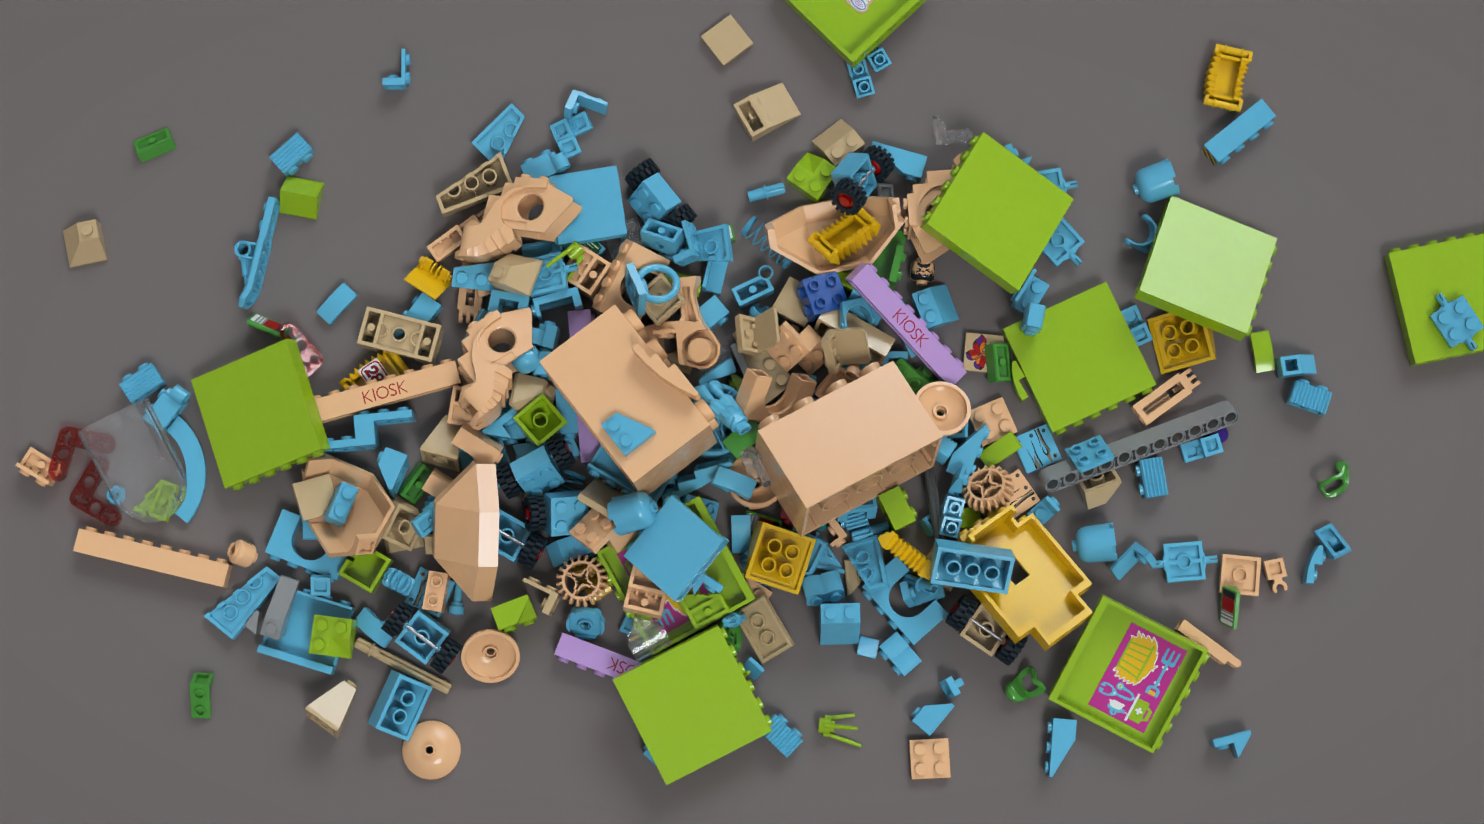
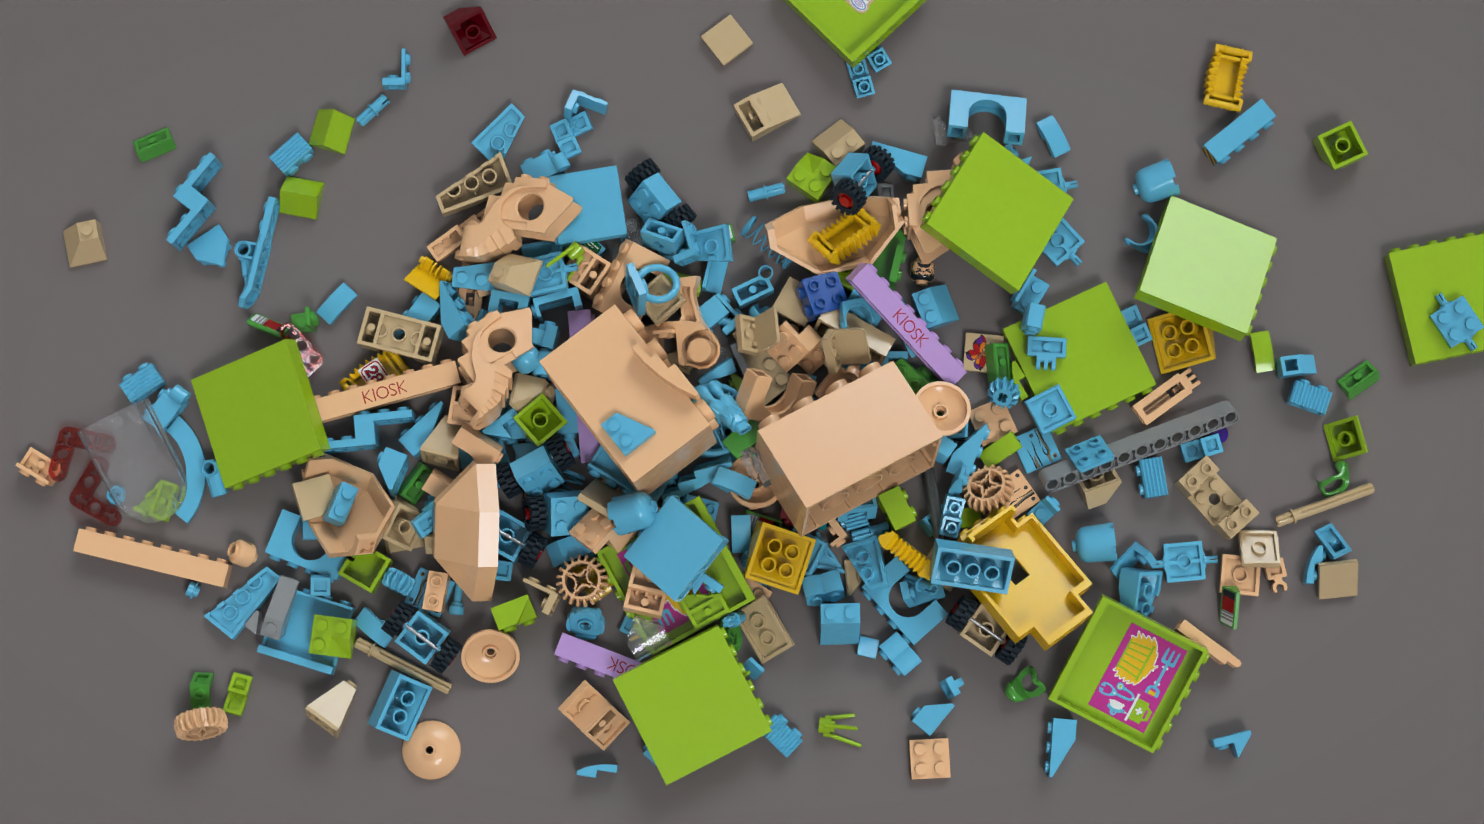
(190, 197): none -> medium azure bracket
(193, 589): none -> medium azure plate
(200, 724): none -> light nougat gear
(211, 247): none -> medium azure slope
(213, 478): none -> medium azure piece
(237, 694): none -> lime slope
(306, 321): none -> bright green bracket
(332, 131): none -> lime slope
(372, 110): none -> medium azure axle
(424, 425): none -> medium azure slope
(453, 312): none -> medium azure slope
(469, 28): none -> dark red slope
(504, 571): none -> medium azure plate
(591, 771): none -> medium azure slope
(594, 715): none -> light nougat bracket
(729, 325): none -> medium azure bracket
(1003, 392): none -> medium azure gear
(1009, 109): none -> medium azure arch
(1046, 350): none -> medium azure hinge
(1050, 410): none -> medium azure tile
(1053, 135): none -> medium azure slope
(1139, 588): none -> medium azure wedge
(1230, 513): none -> tan plate
(1259, 548): none -> tan tile
(1293, 516): none -> tan axle
(1337, 579): none -> tan tile
(1340, 146): none -> lime slope
(1345, 438): none -> lime slope
(1358, 379): none -> bright green slope

